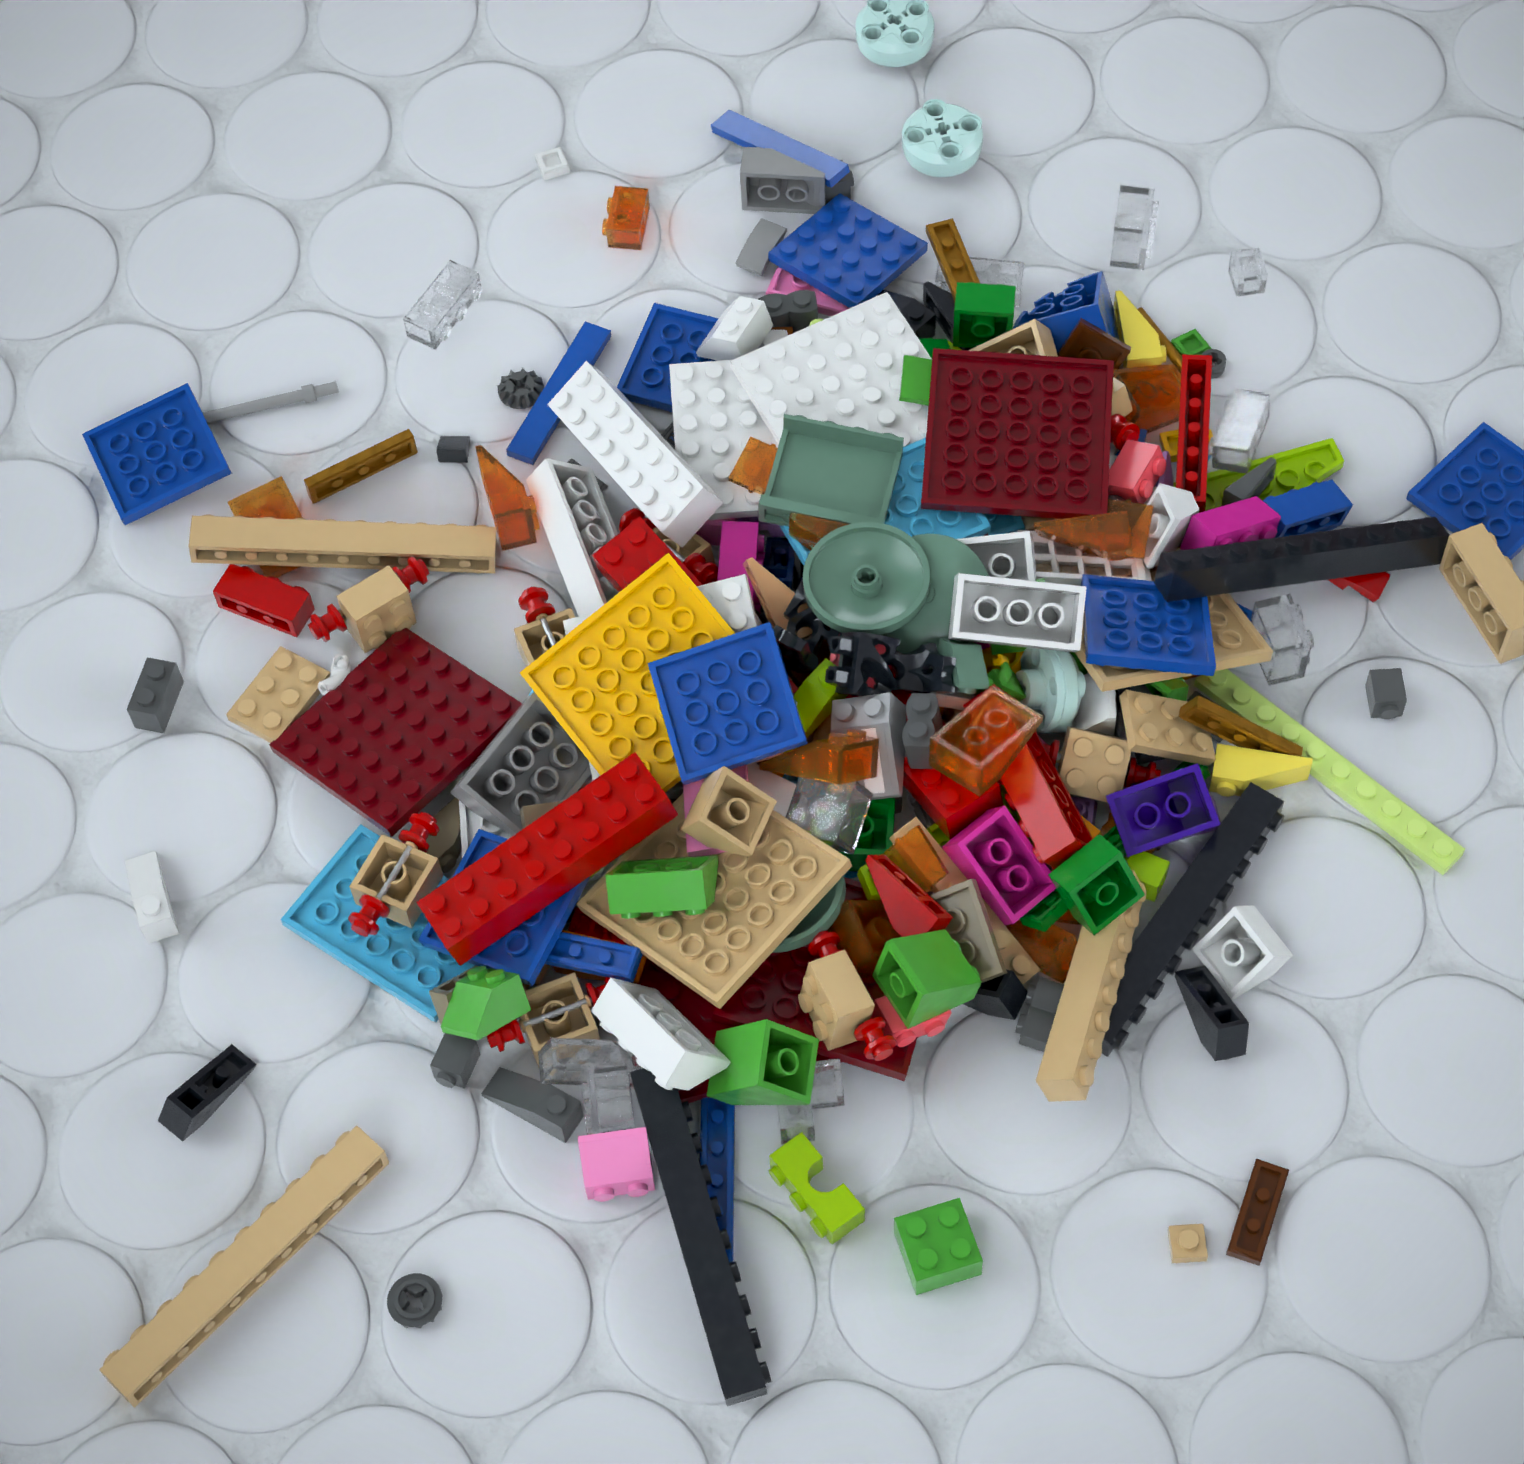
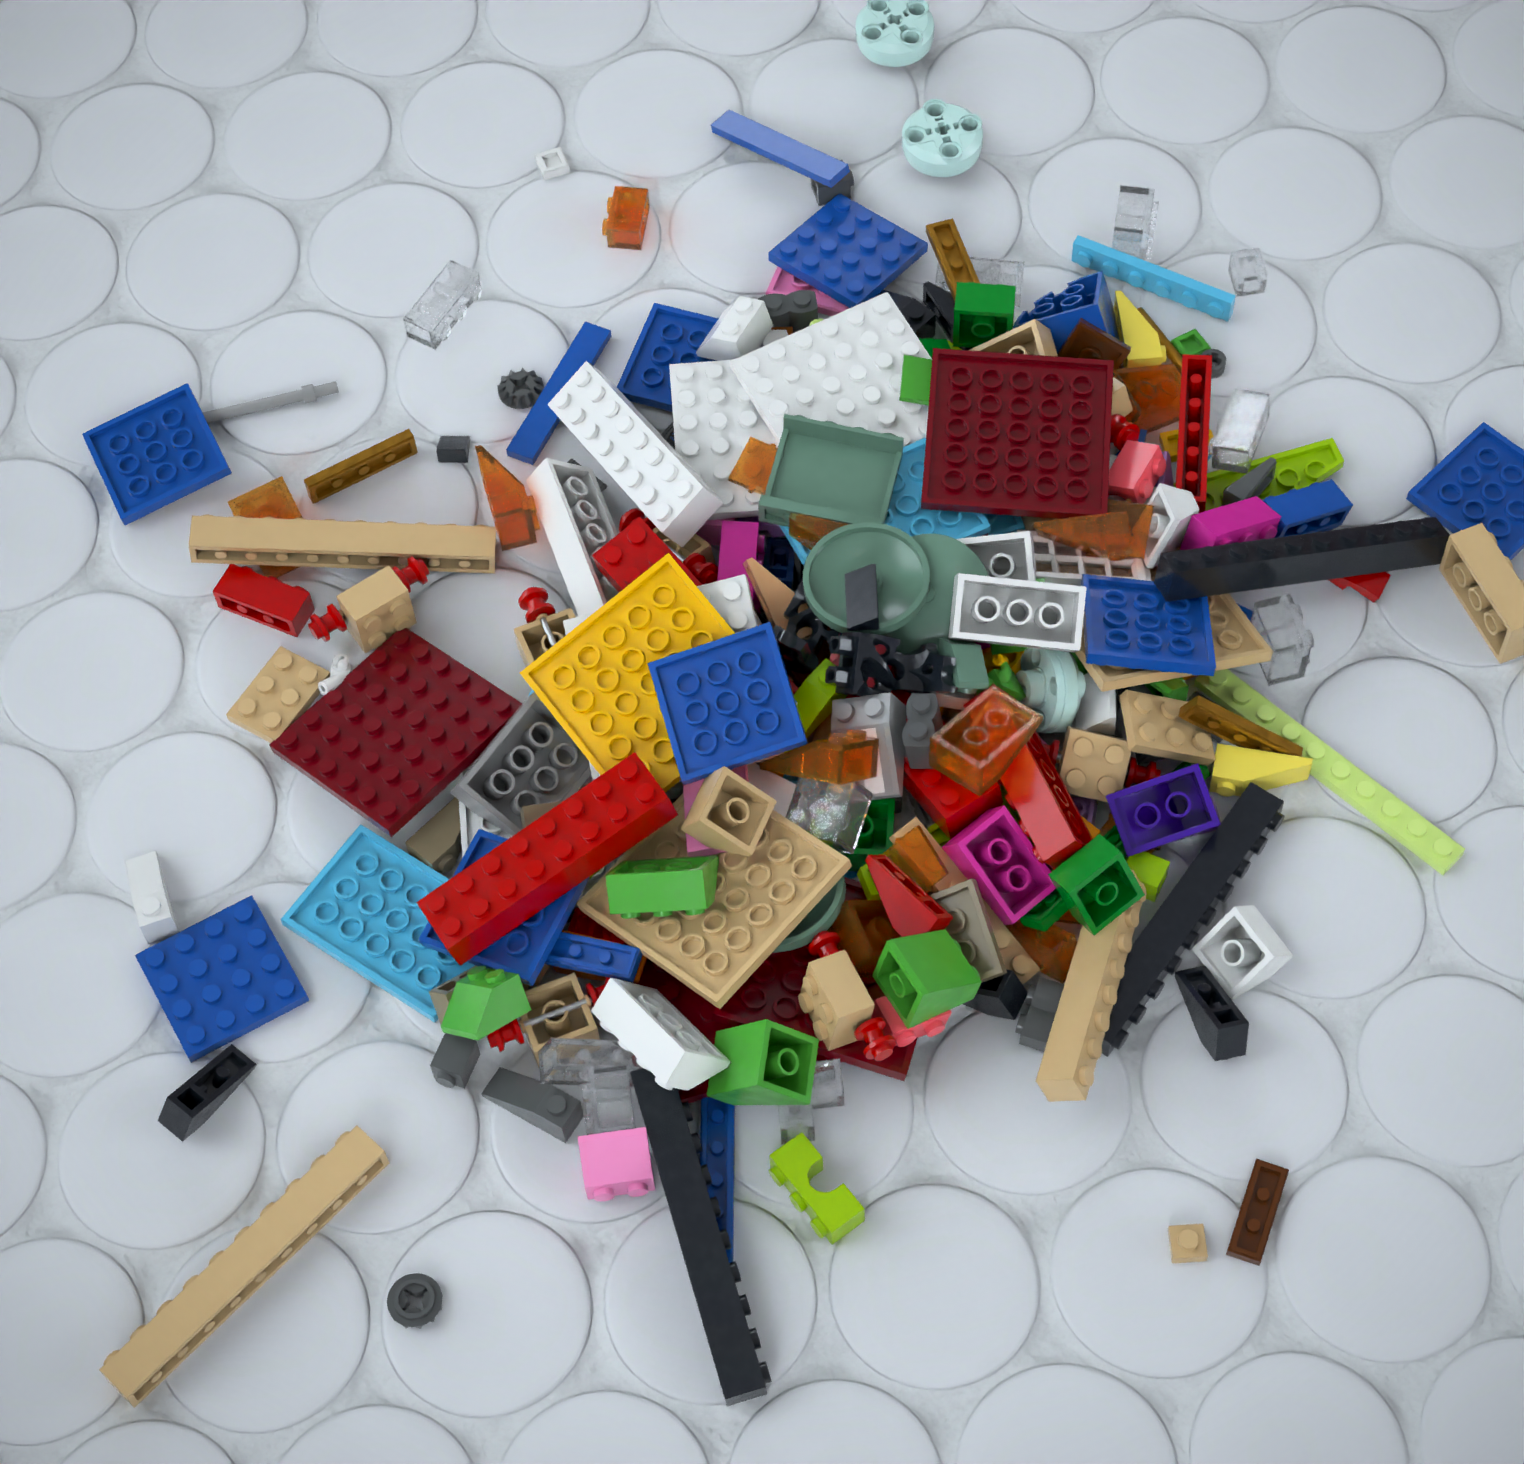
(155, 695): dark grey brick -> none
(221, 978): none -> blue plate
(396, 877): tan brick -> none
(761, 241): light grey slope -> none
(779, 183): light grey slope -> none
(862, 599): none -> black slope
(938, 1246): bright green brick -> none
(1153, 278): none -> medium azure plate
(1385, 693): dark grey brick -> none

